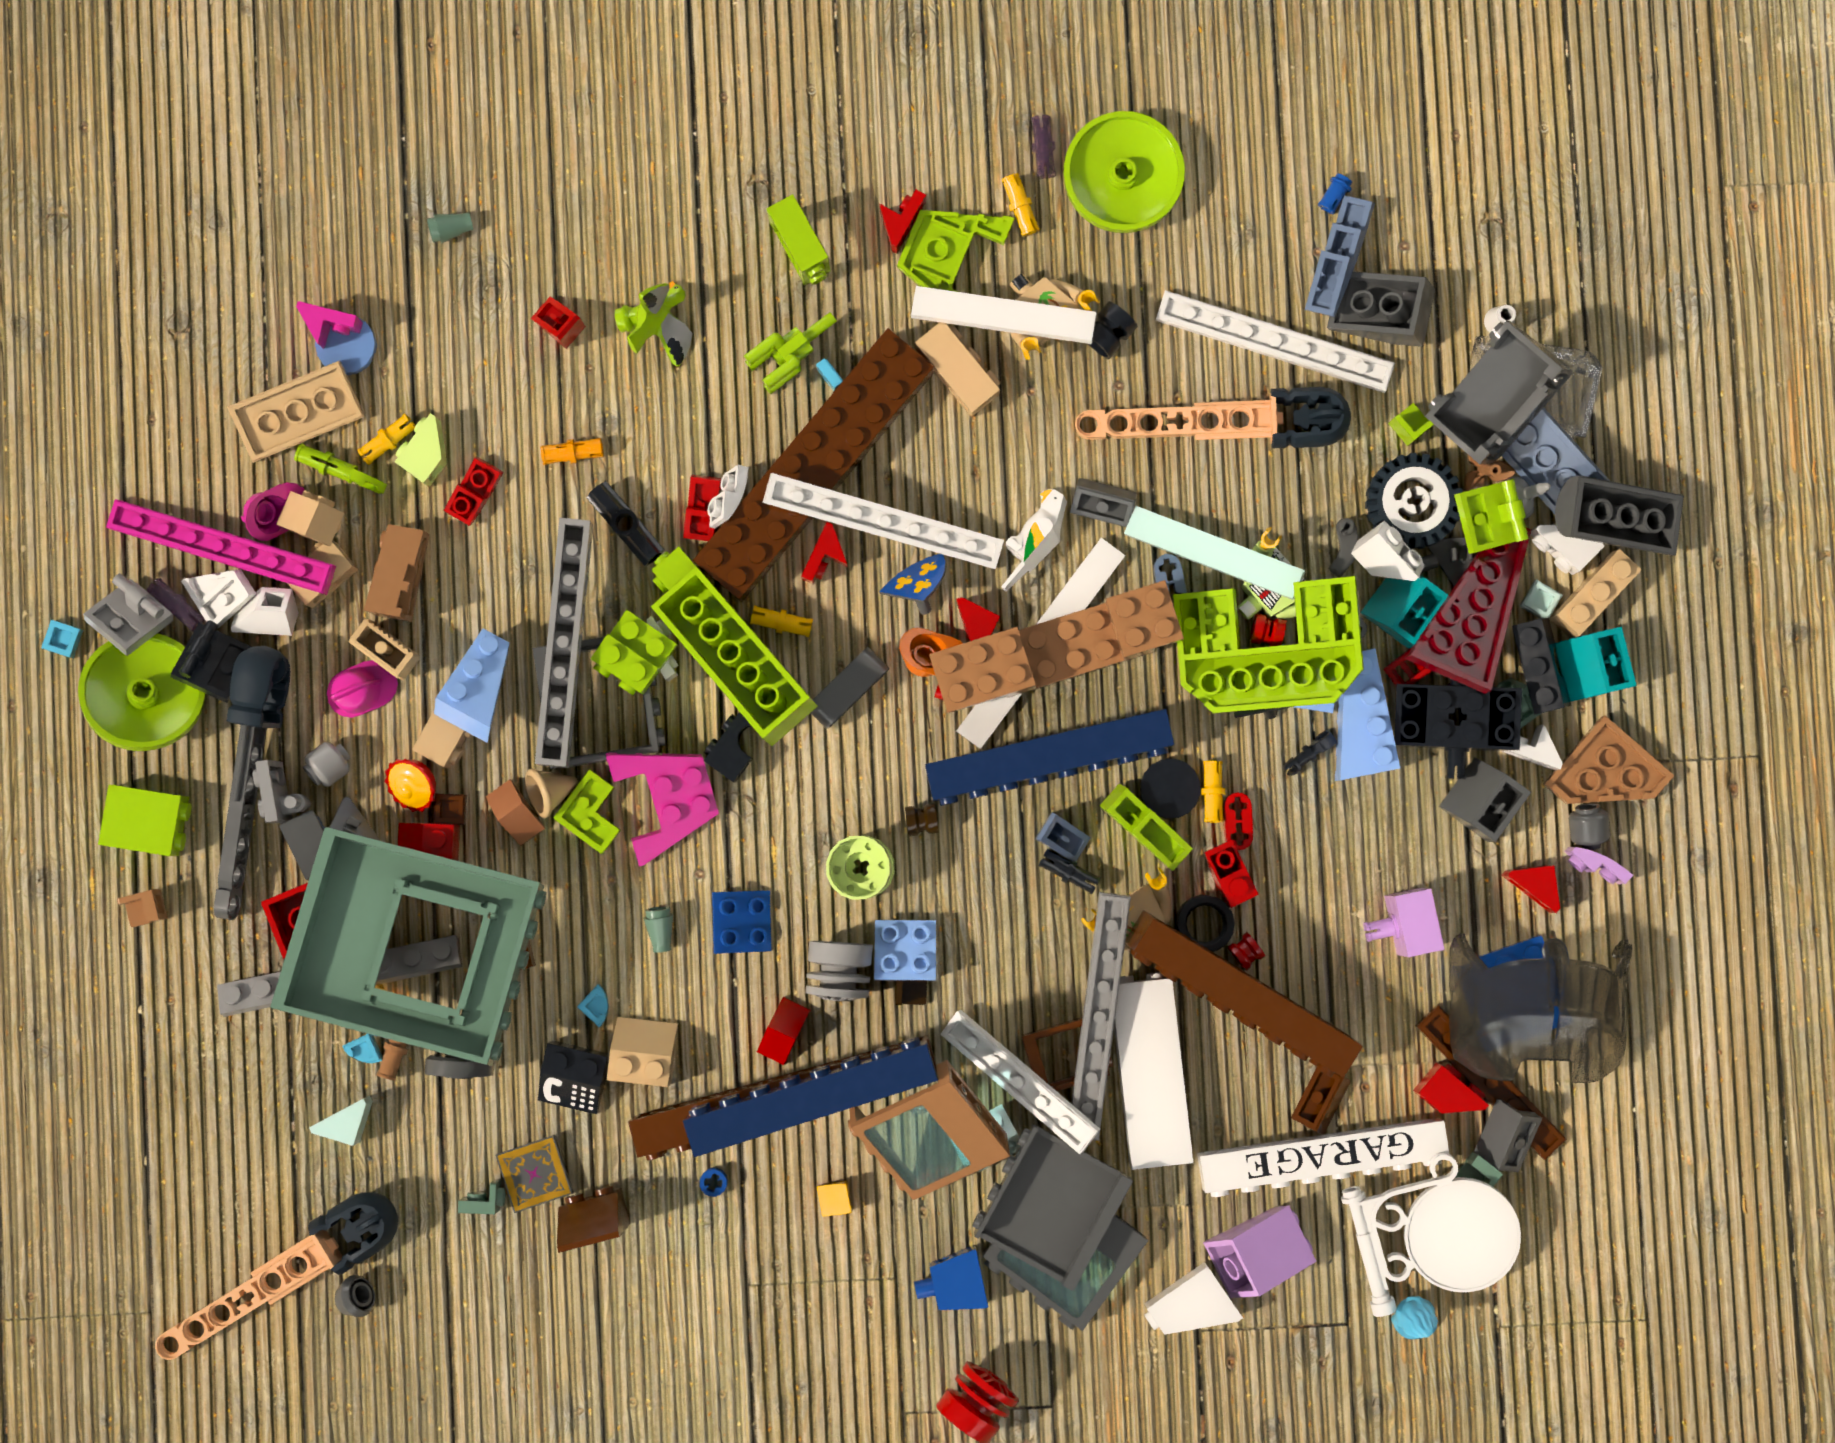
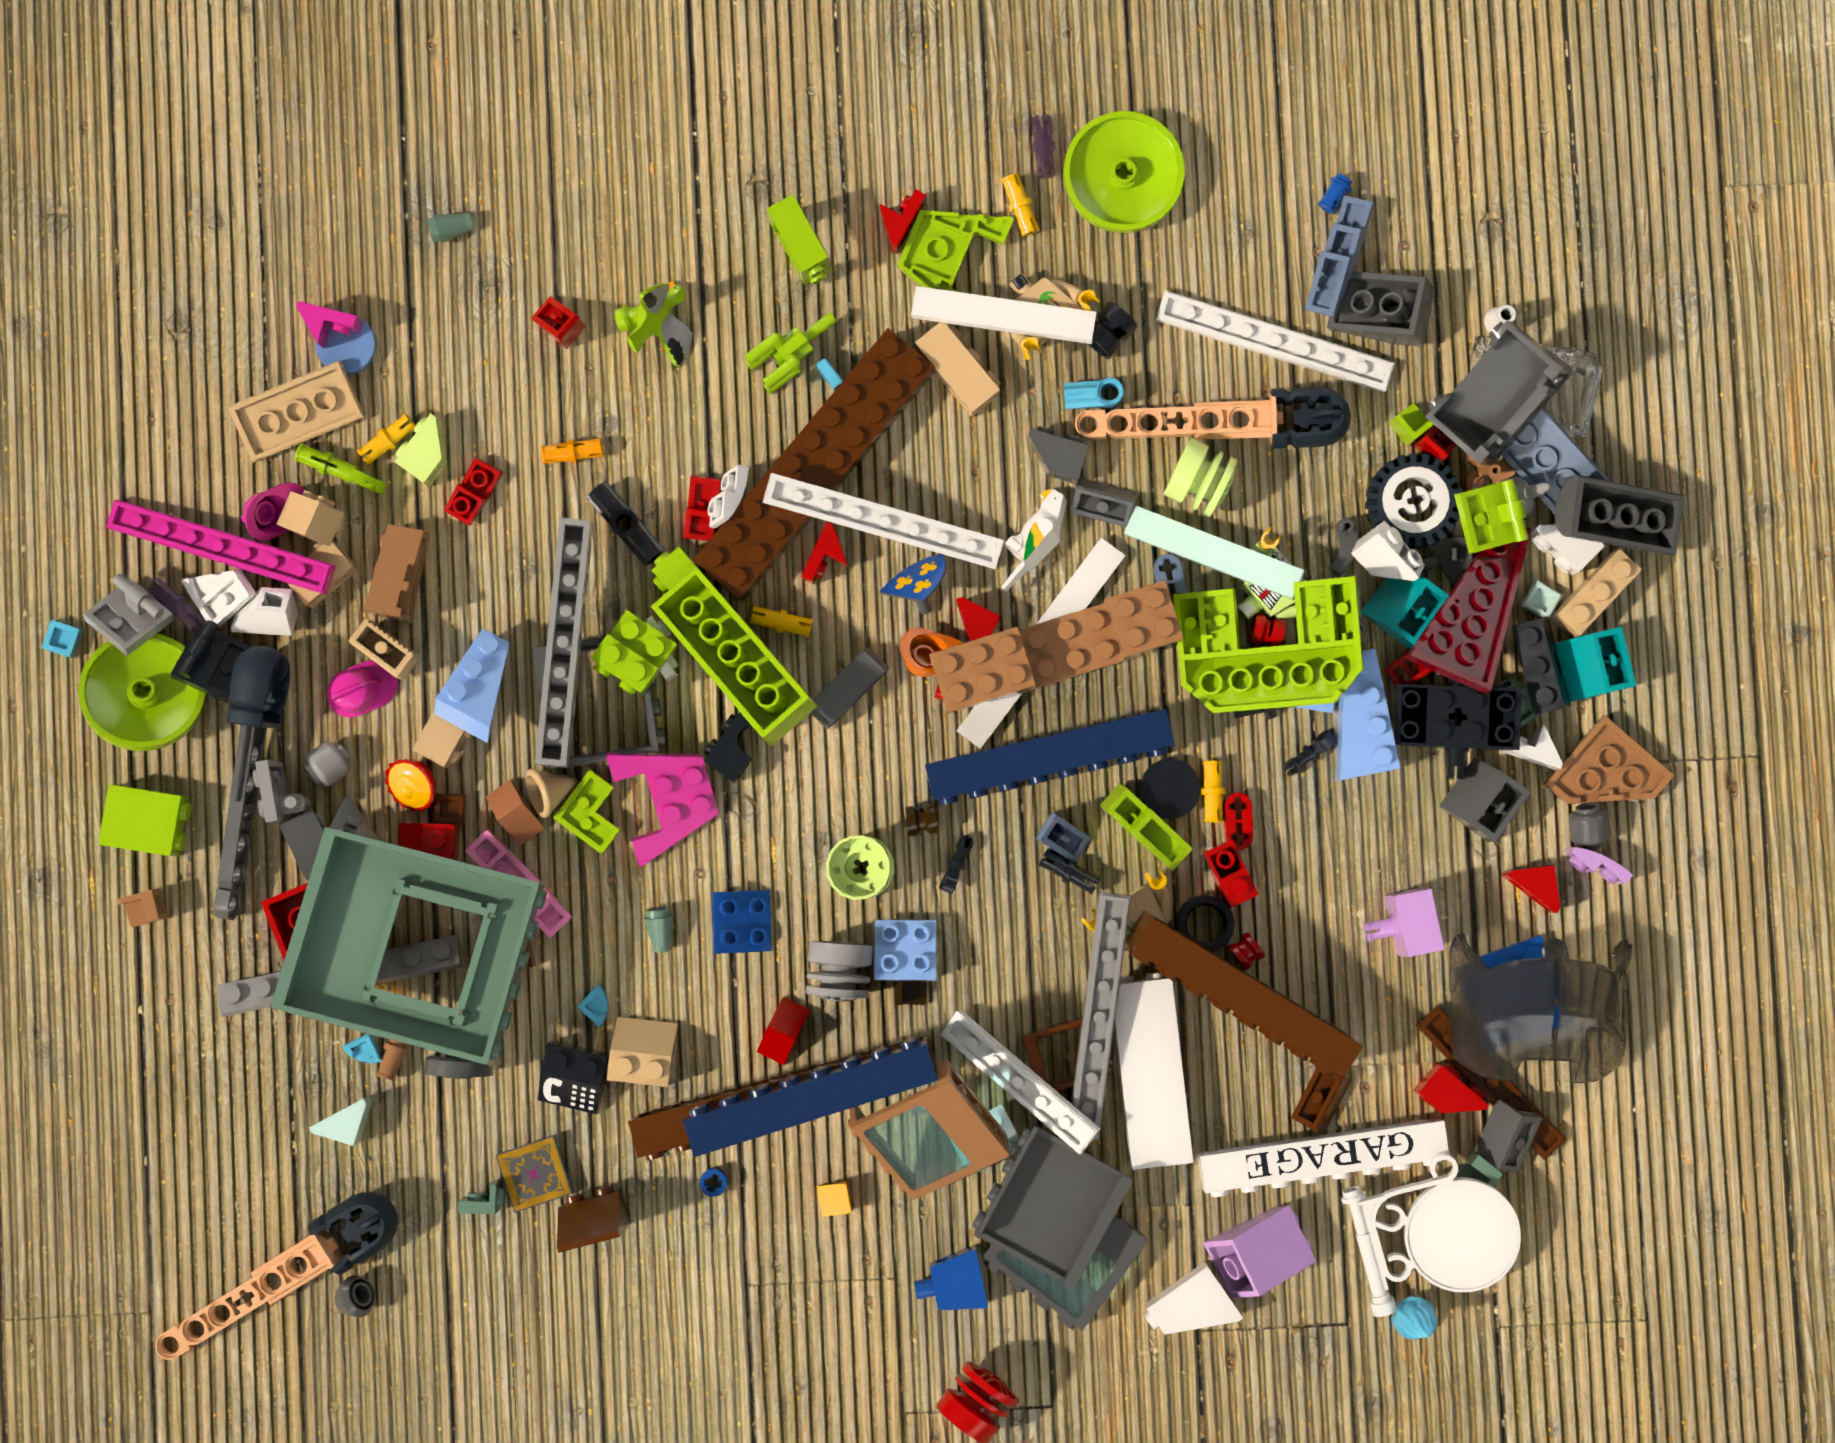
(494, 855): none -> bright pink slope
(956, 864): none -> black piece
(1059, 456): none -> dark grey slope
(1088, 394): none -> medium azure piece
(1201, 477): none -> yellowish green wheel
(1435, 444): none -> red slope

